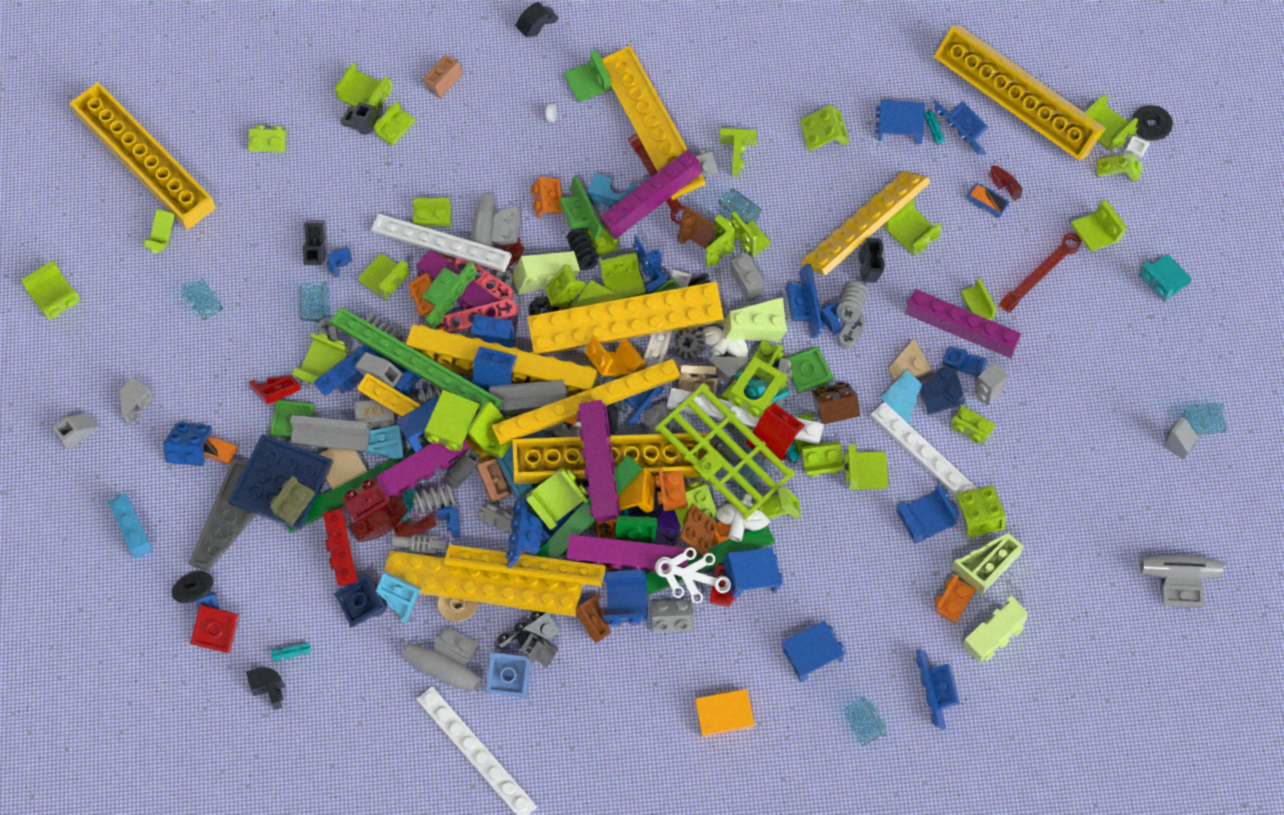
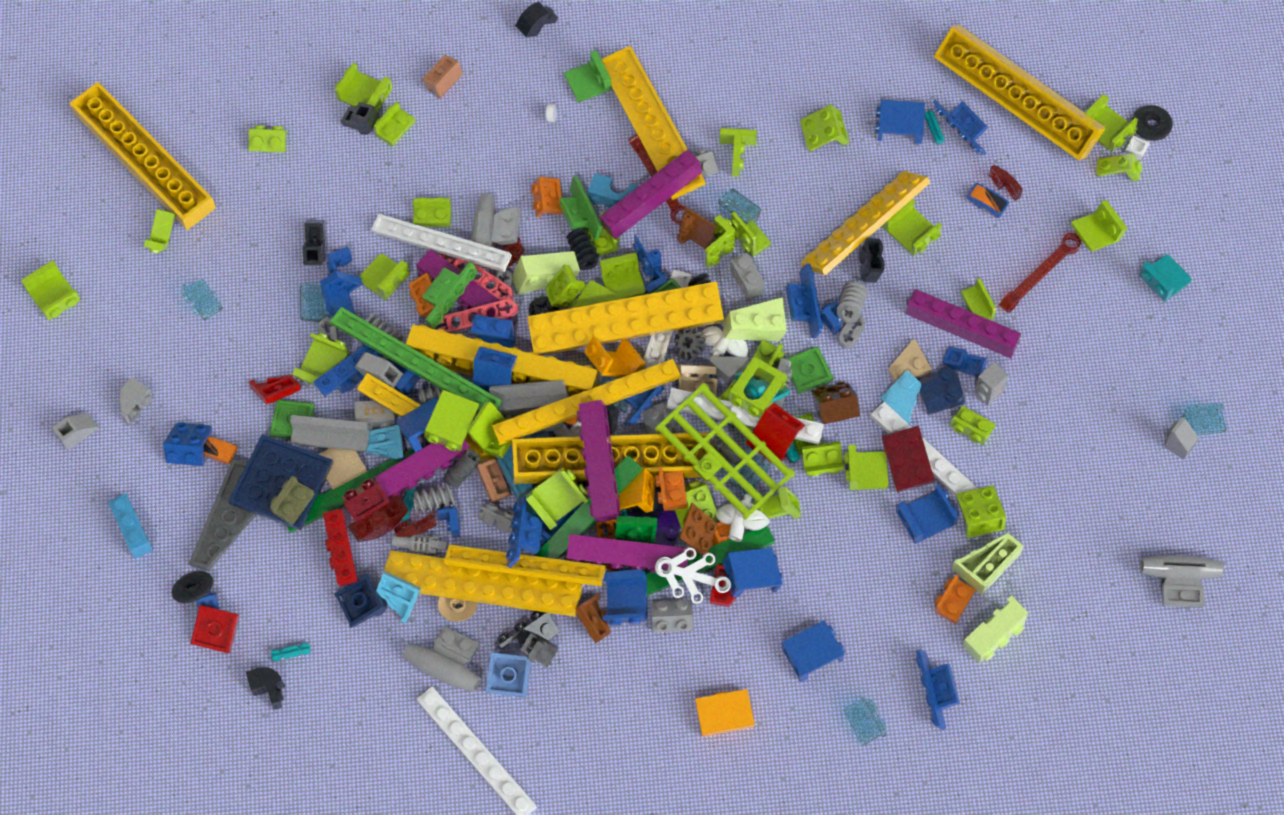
(337, 291): none -> blue bracket
(908, 459): none -> dark red plate

